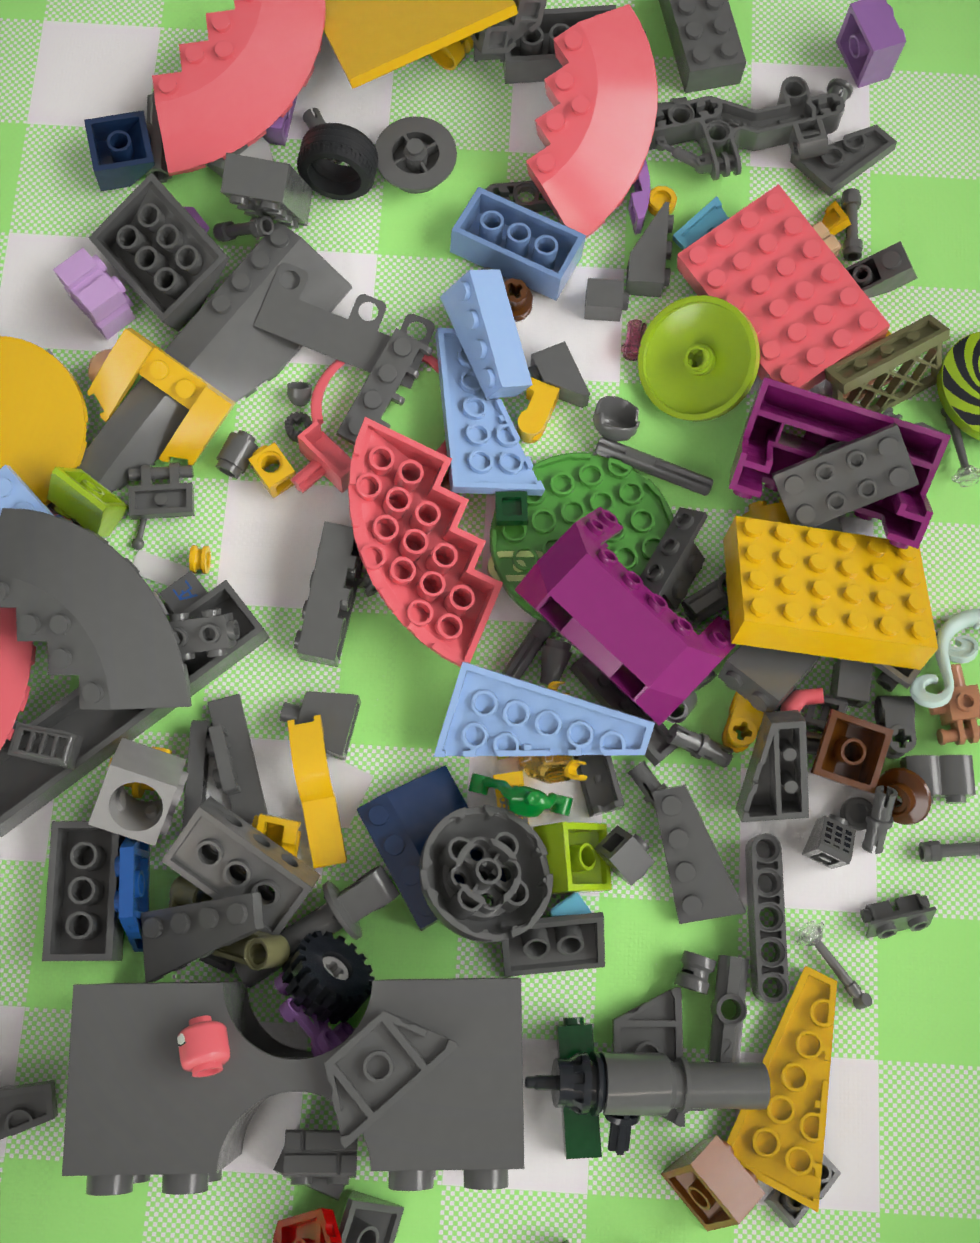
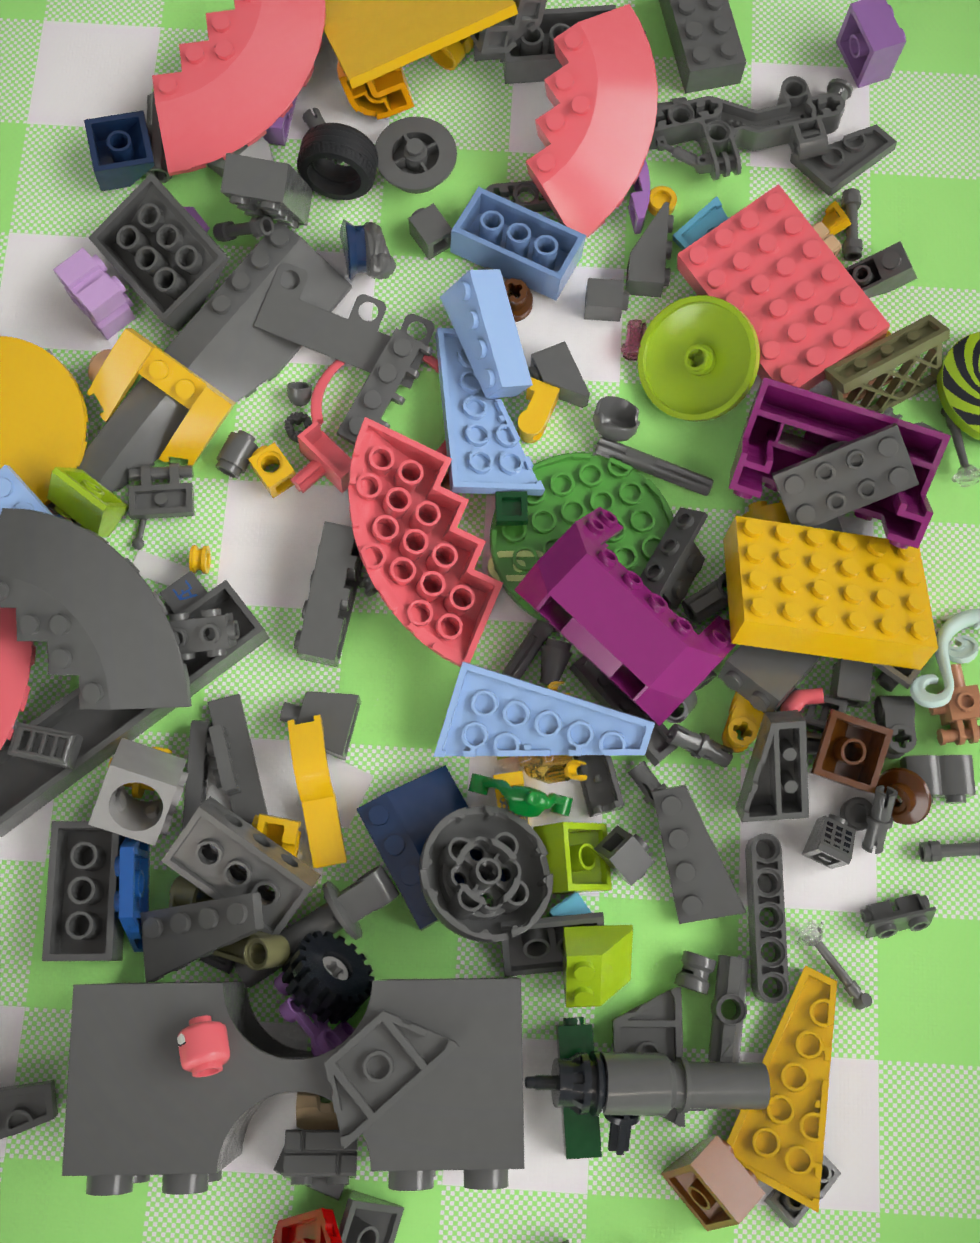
(315, 1112): none -> tan rock
(366, 250): none -> piece
(381, 96): none -> light orange brick
(430, 231): none -> dark grey brick
(595, 963): none -> lime slope

